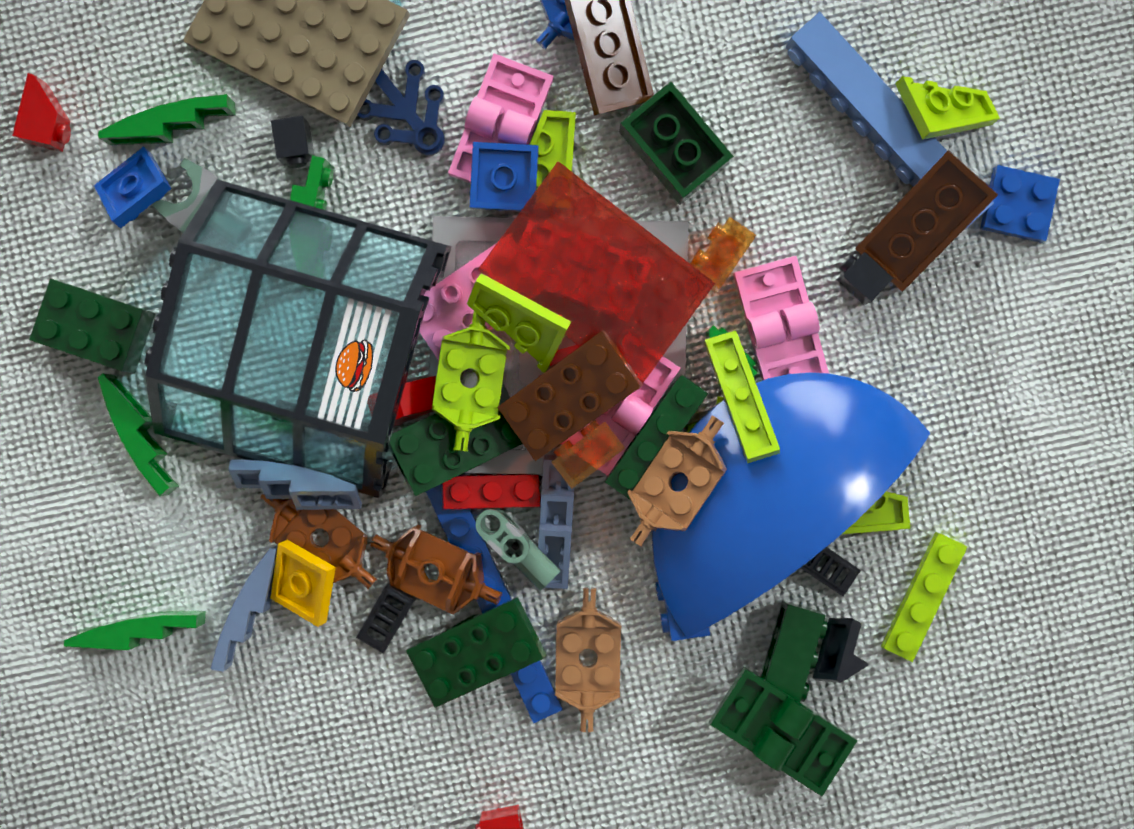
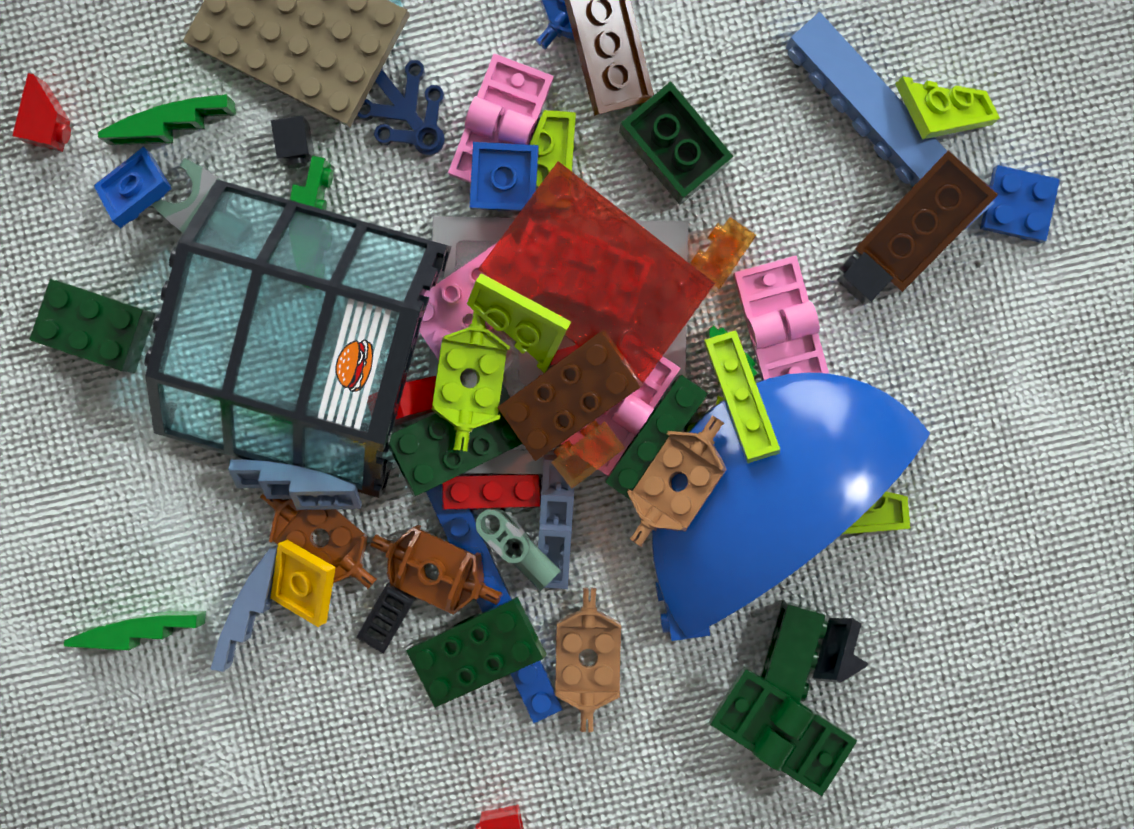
(132, 425): green slope -> none
(832, 556): black slope -> none
(924, 596): lime plate -> none

